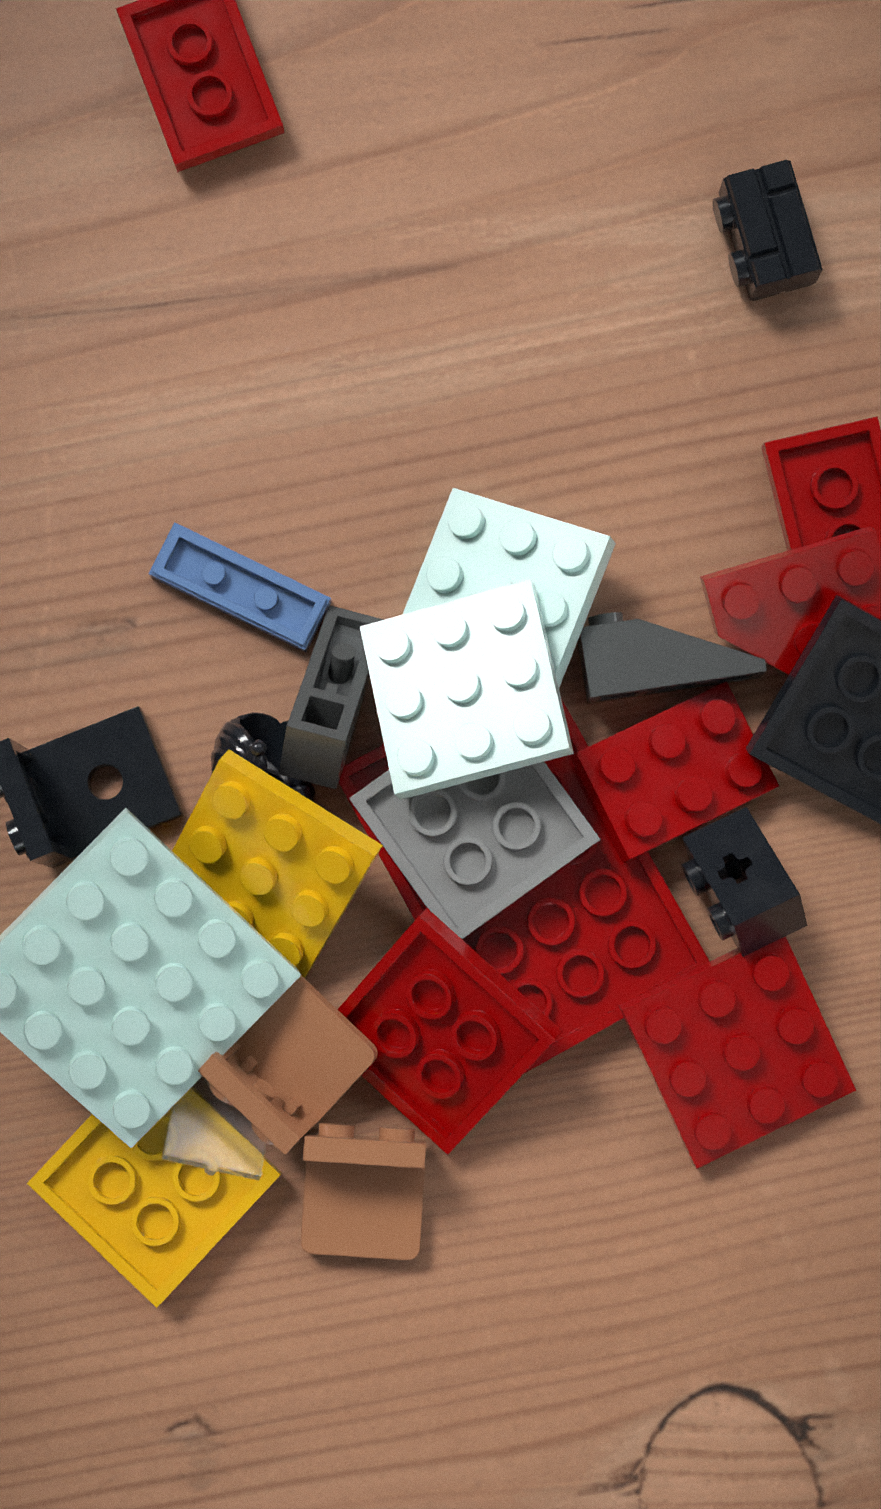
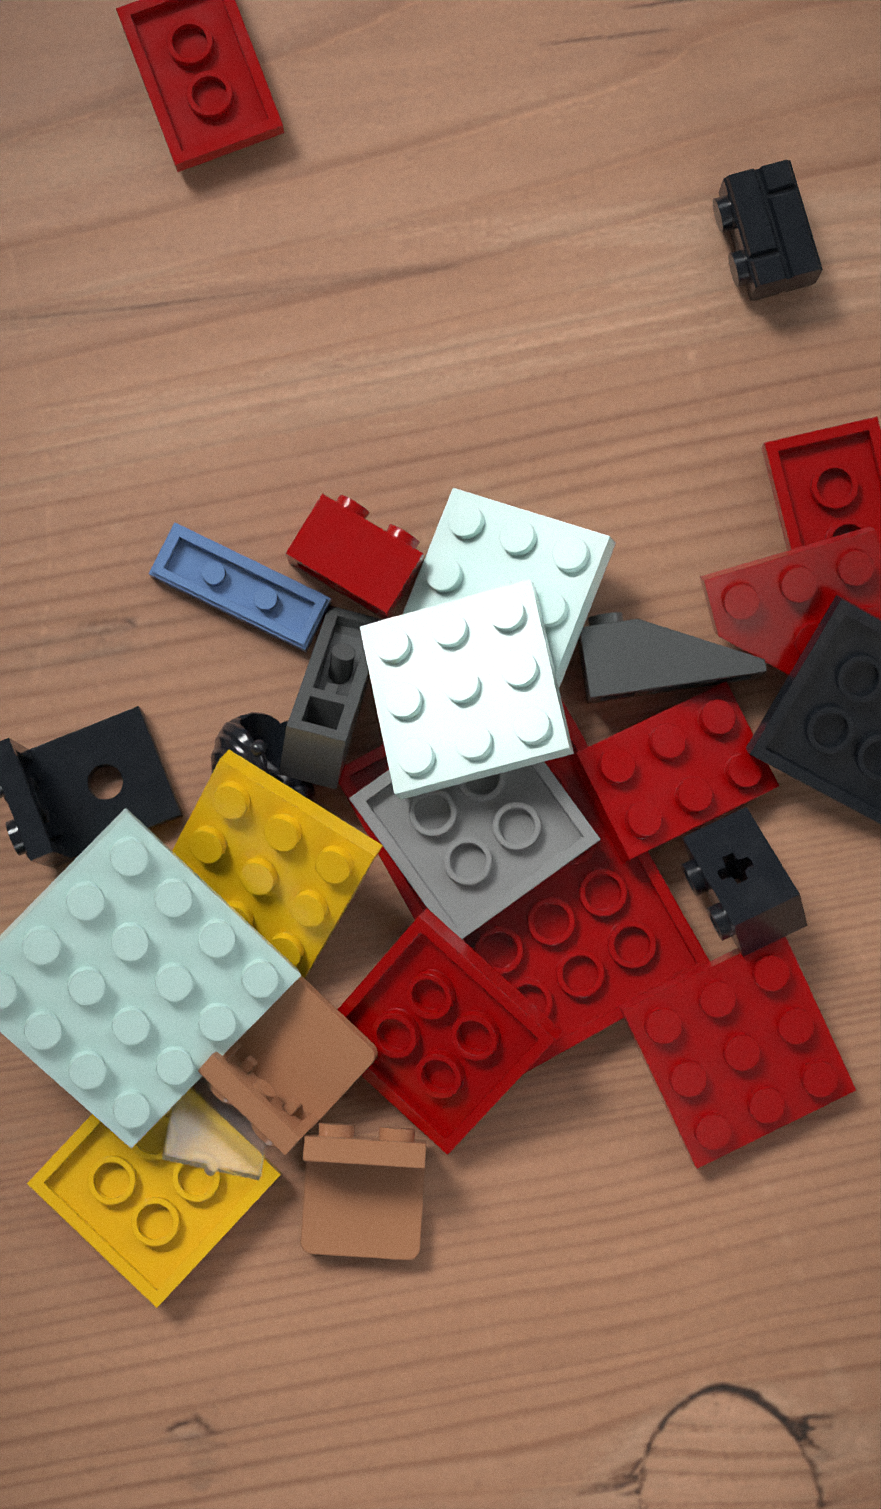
(356, 555): none -> red brick

